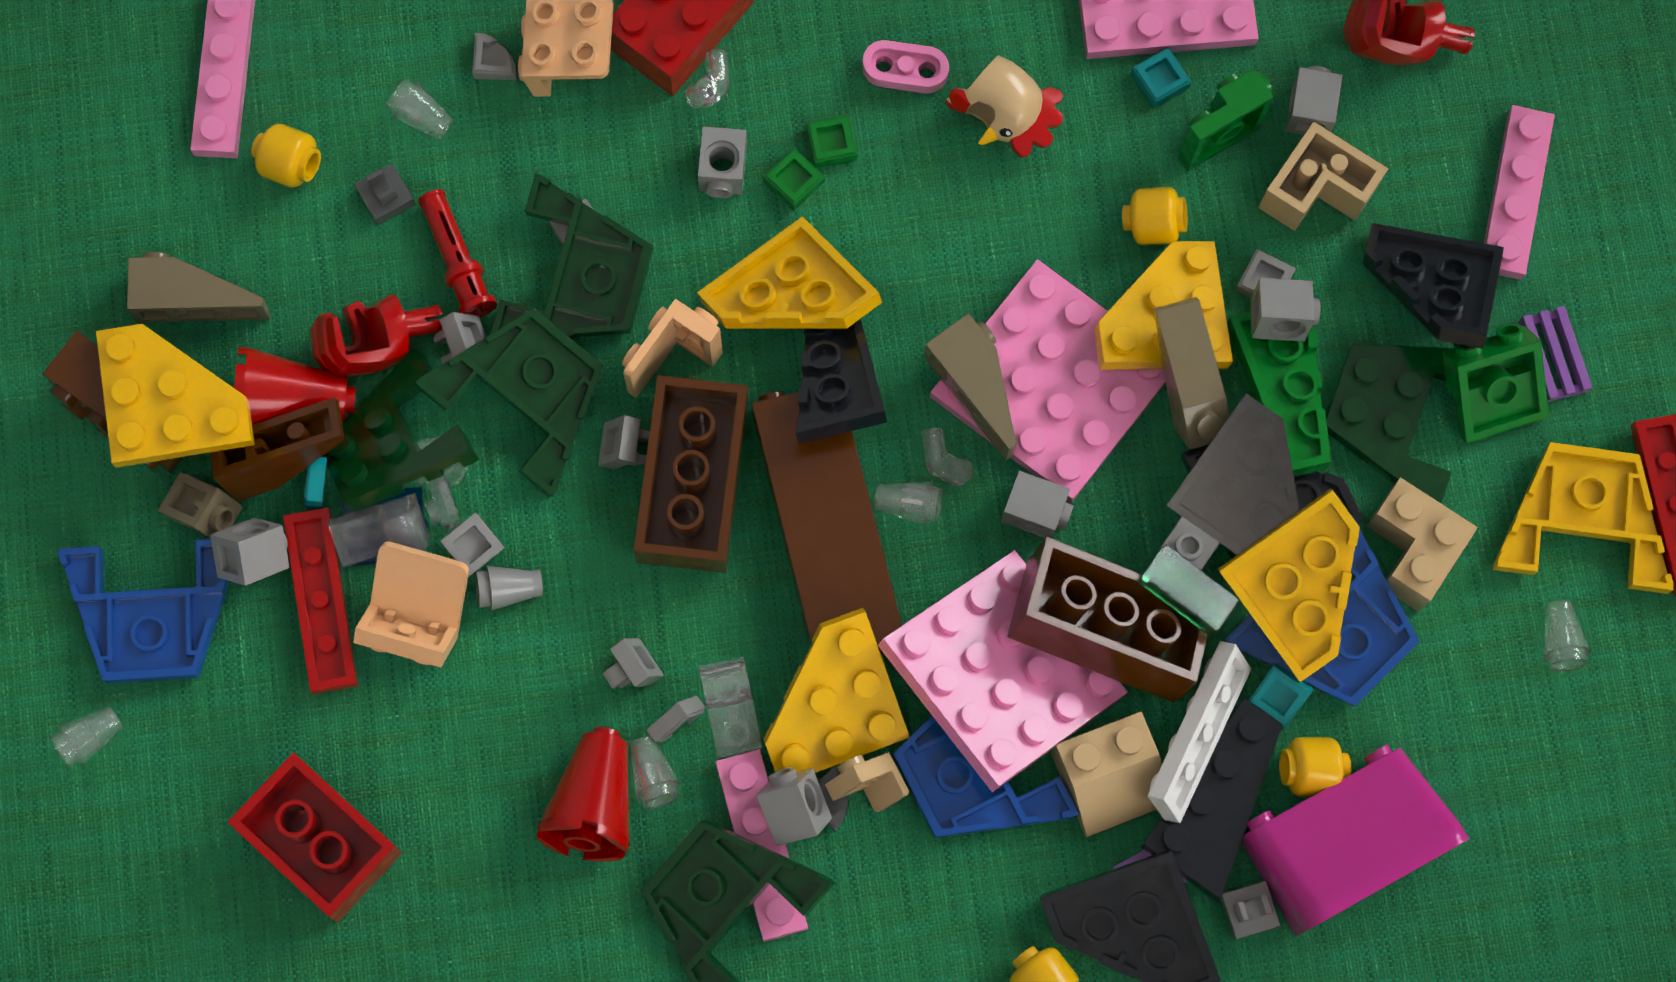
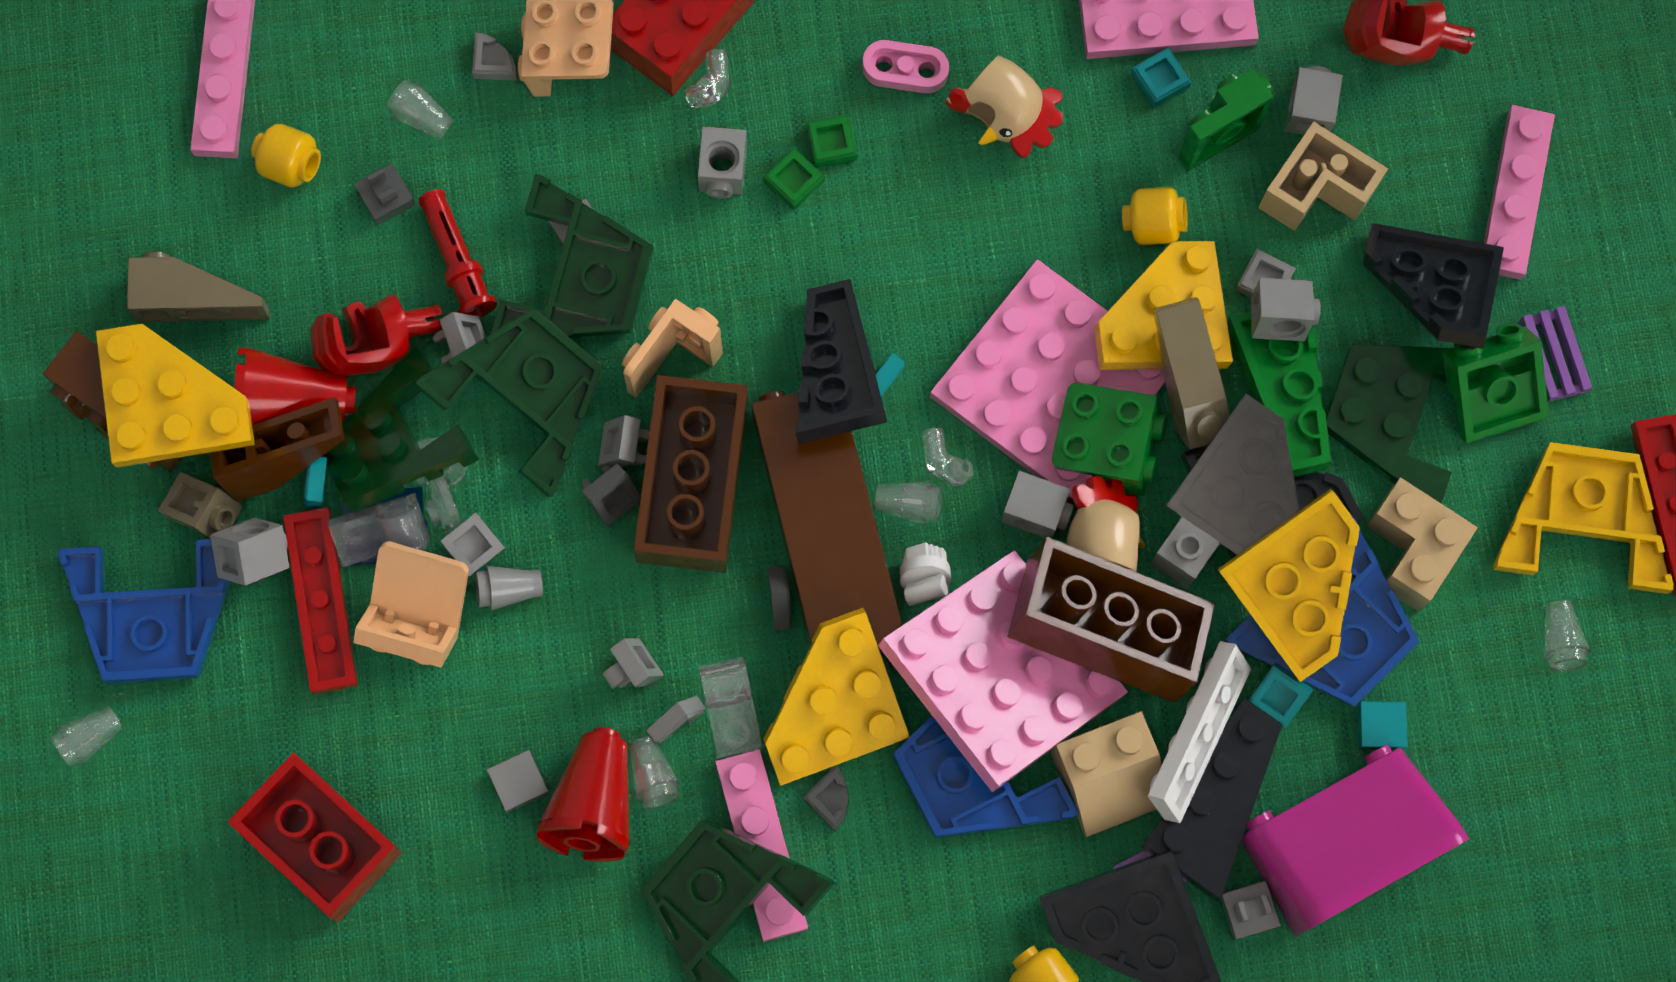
(518, 781): none -> light grey tile
(611, 494): none -> dark grey tile
(780, 598): none -> dark grey tile
(791, 284): yellow plate -> none
(793, 805): light grey brick -> none
(875, 776): tan bracket -> none
(888, 372): none -> teal tile
(924, 573): none -> white piece
(971, 370): dark tan slope -> none
(1106, 522): none -> tan piece
(1110, 435): none -> green bracket
(1188, 590): clear green tile -> none
(1313, 765): yellow head -> none
(1382, 725): none -> teal tile

